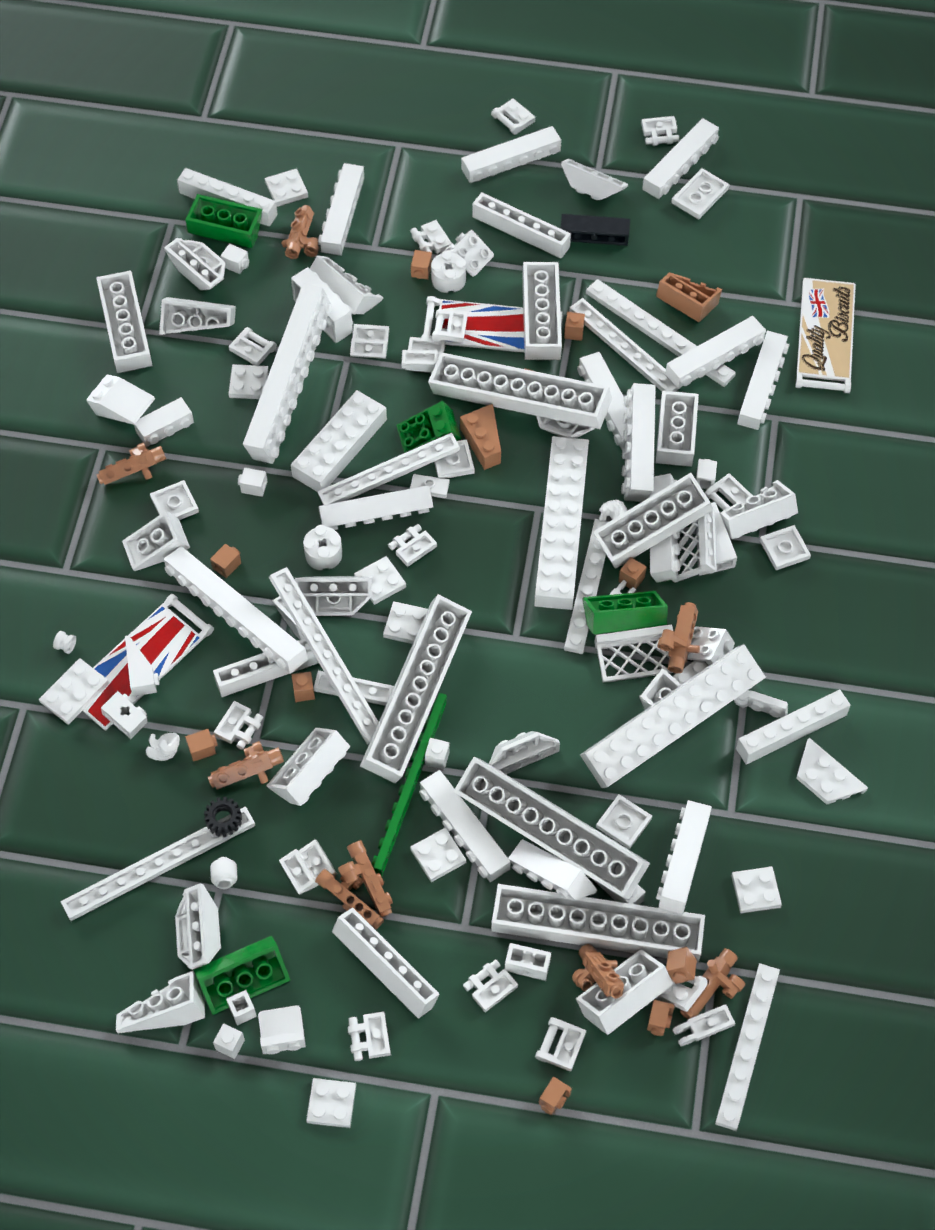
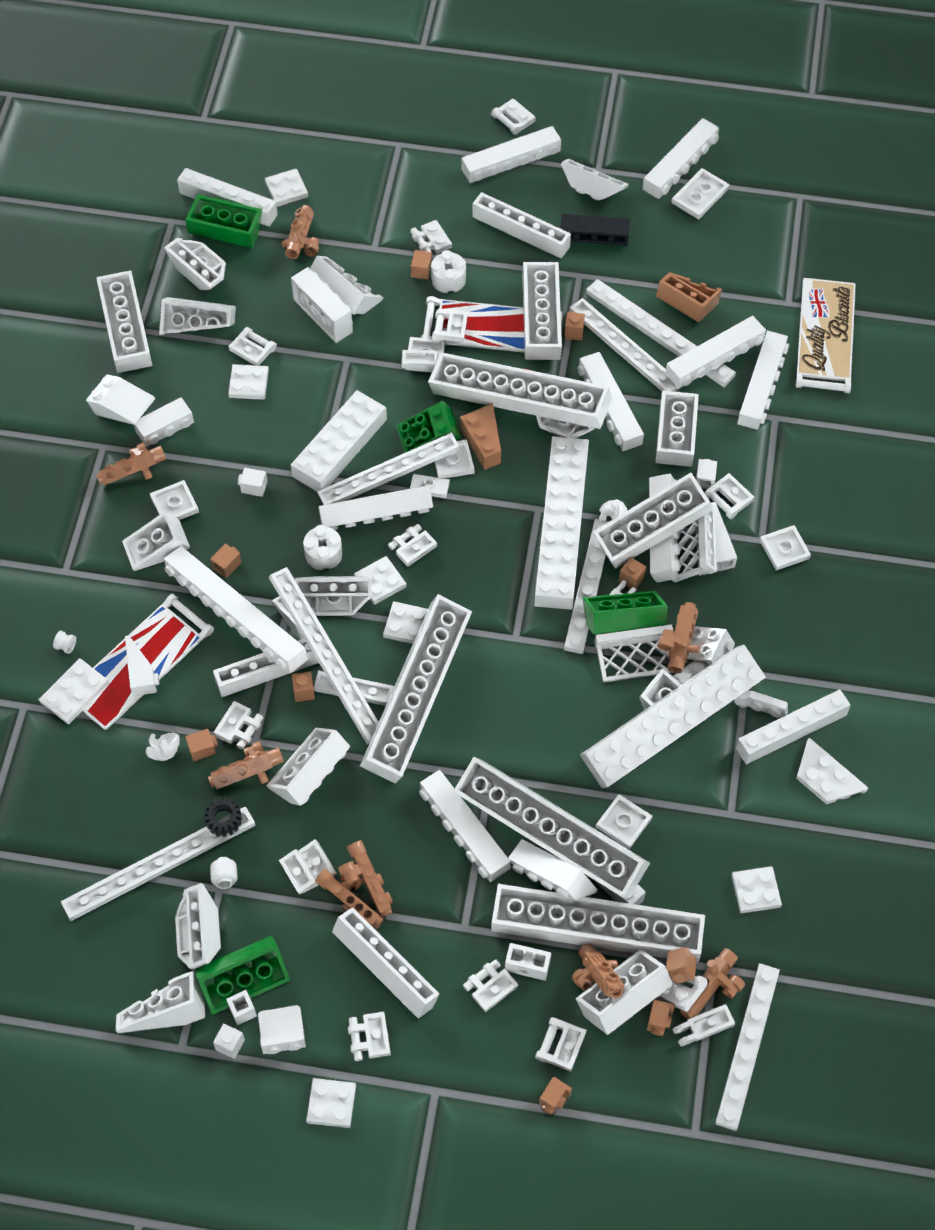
(130, 724): white brick -> none
(235, 258): white brick -> none
(287, 374): white brick -> none
(342, 209): white brick -> none
(369, 341): white slope -> none
(406, 791): green plate -> none
(437, 753): white brick -> none
(438, 854): white plate -> none
(472, 250): white bracket -> none
(523, 751): white wedge -> none
(639, 442): white brick -> none
(659, 126): white plate -> none
(684, 858): white brick -> none
(760, 510): white wedge -> none

